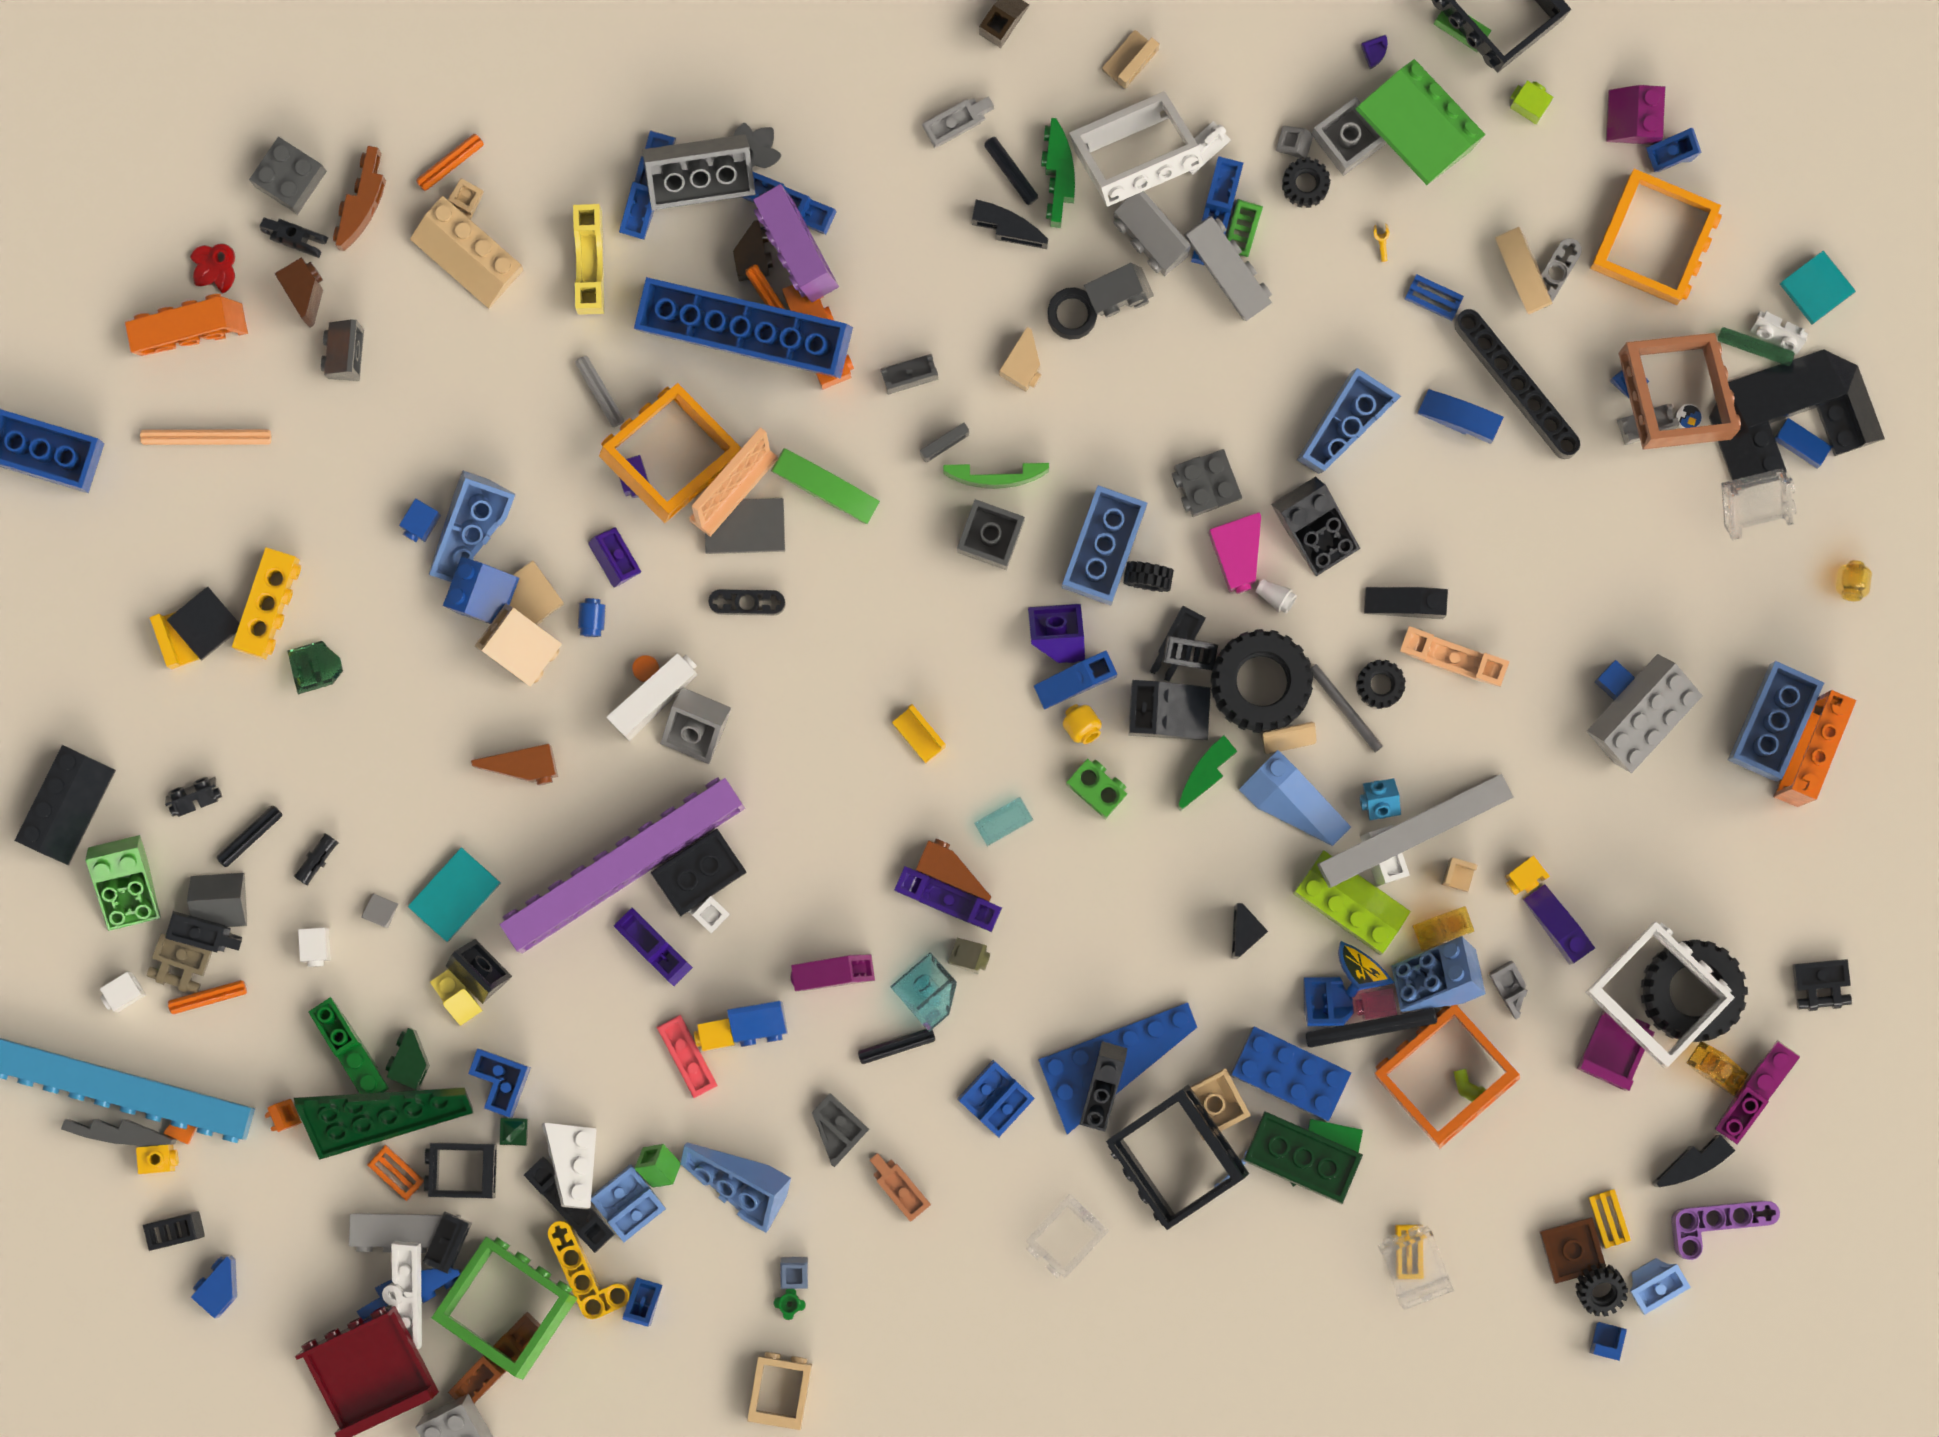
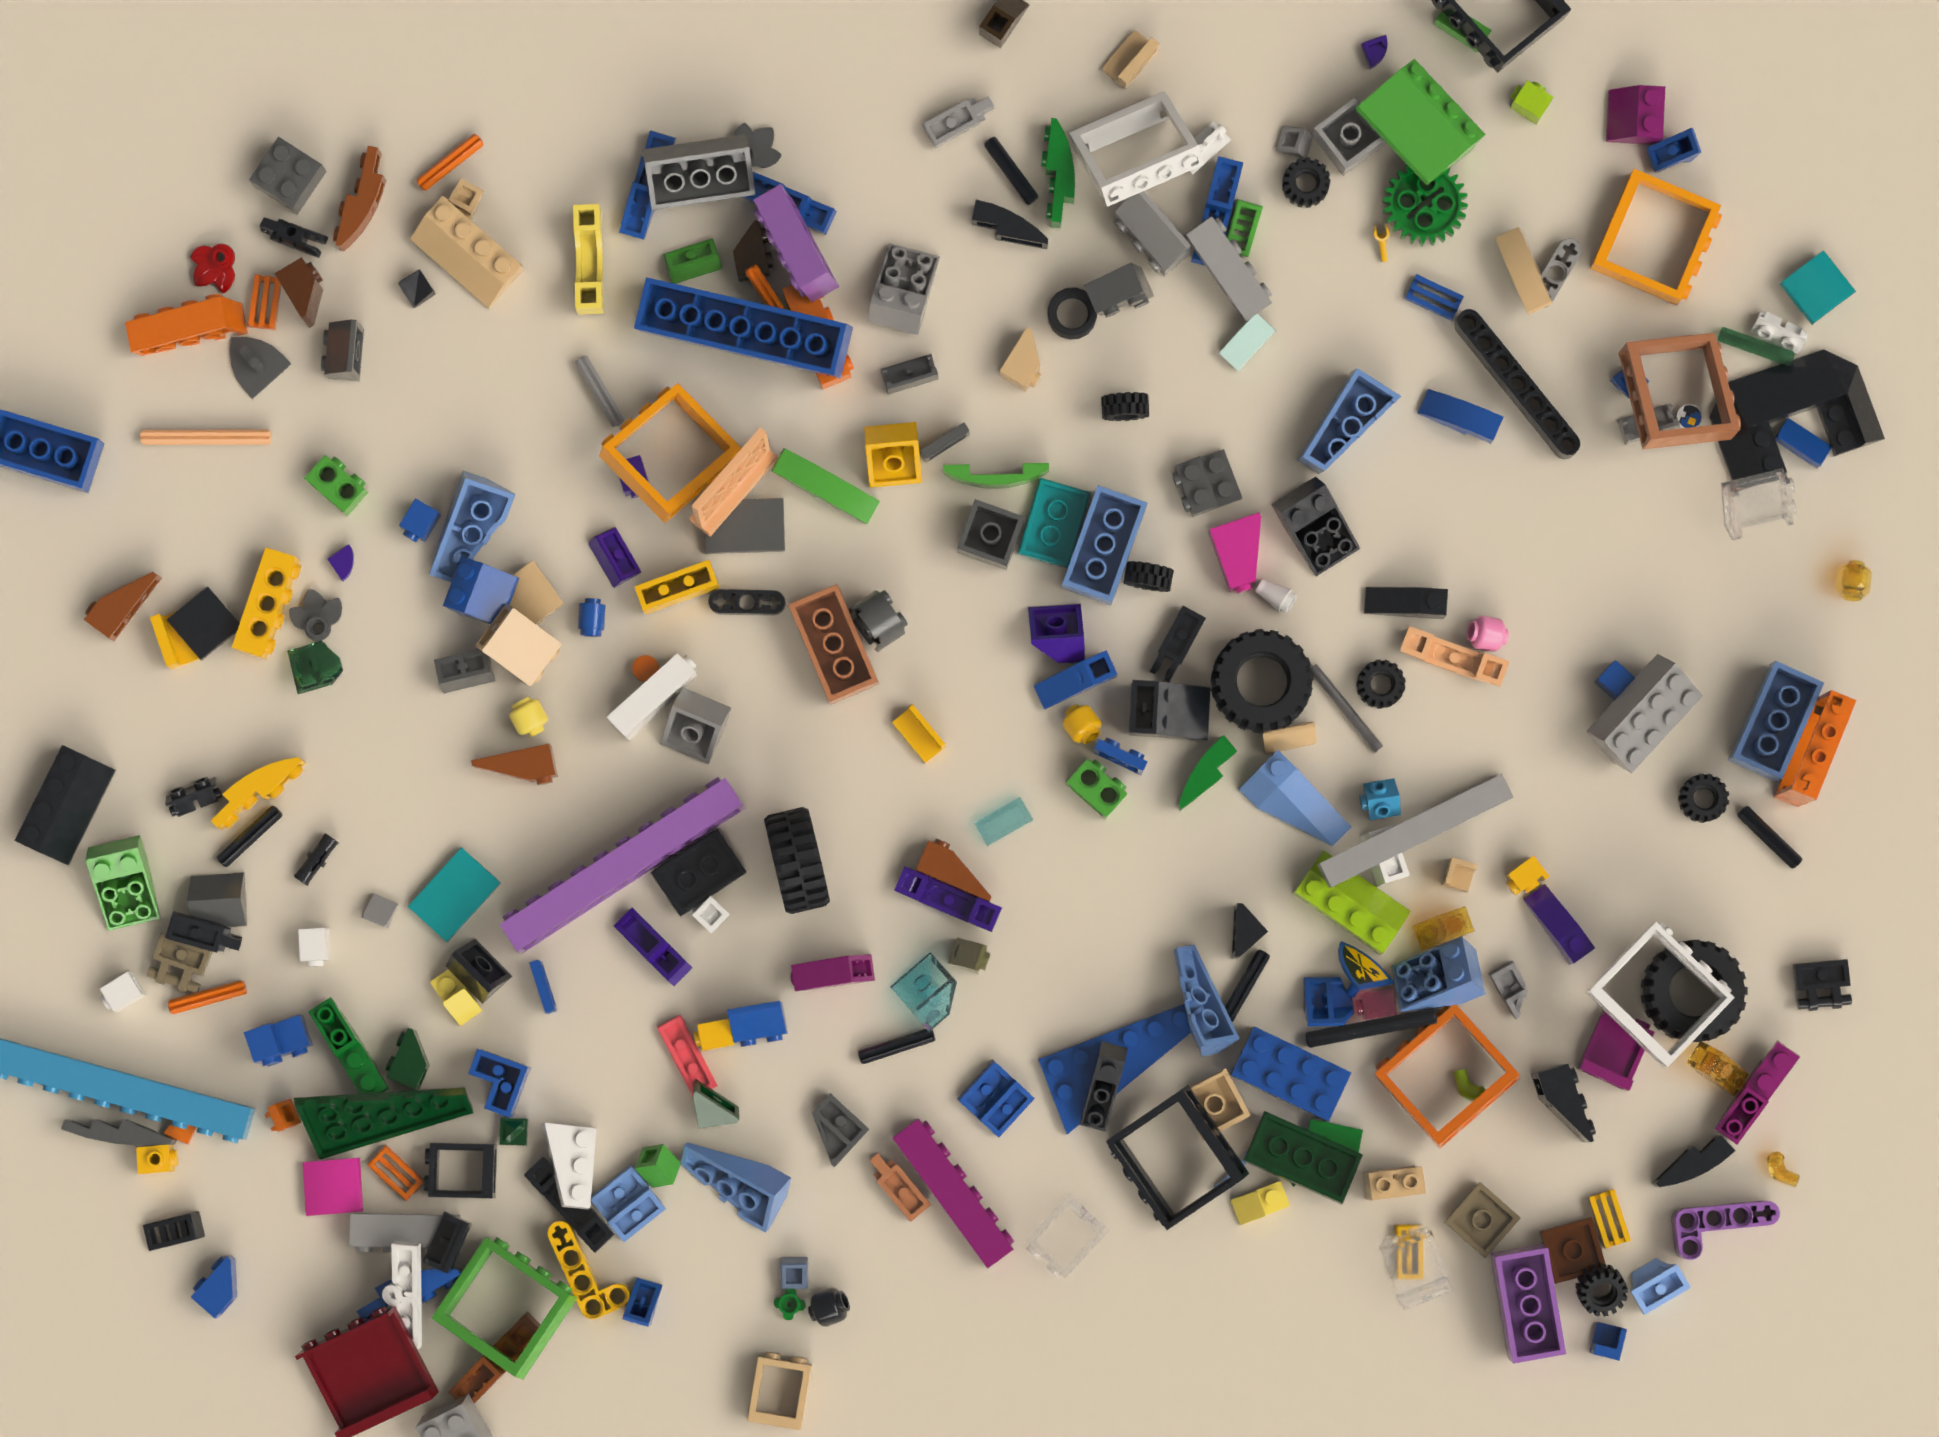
(117, 608): none -> dark orange slope
(255, 298): none -> orange tile
(255, 363): none -> dark grey shield
(266, 781): none -> yellow slope
(277, 1040): none -> blue brick
(314, 612): none -> dark grey plate
(332, 1186): none -> dark pink slope
(333, 489): none -> bright green brick
(343, 562): none -> dark purple tile
(416, 288): none -> black slope
(463, 670): none -> dark grey hinge
(528, 716): none -> light yellow head
(543, 987): none -> blue tile
(677, 587): none -> yellow brick
(692, 261): none -> bright green slope
(712, 1107): none -> slope
(797, 860): none -> black tyre
(829, 1307): none -> black head
(833, 644): none -> nougat brick
(878, 620): none -> dark grey brick
(892, 454): none -> yellow slope
(903, 289): none -> light grey slope
(953, 1193): none -> magenta brick
(1054, 523): none -> teal tile
(1125, 406): none -> black tyre
(1130, 760): none -> blue plate
(1204, 1009): none -> medium blue wedge
(1209, 654): black slope -> none
(1246, 983): none -> black axle
(1247, 341): none -> light aqua slope
(1260, 1202): none -> light yellow slope
(1406, 1182): none -> tan window
(1441, 220): none -> green gear
(1482, 1220): none -> dark tan plate
(1487, 633): none -> bright pink head
(1528, 1303): none -> medium lavender brick
(1559, 1094): none -> black slope
(1687, 798): none -> black tyre
(1769, 837): none -> black axle
(1778, 1170): none -> clear yellow arm

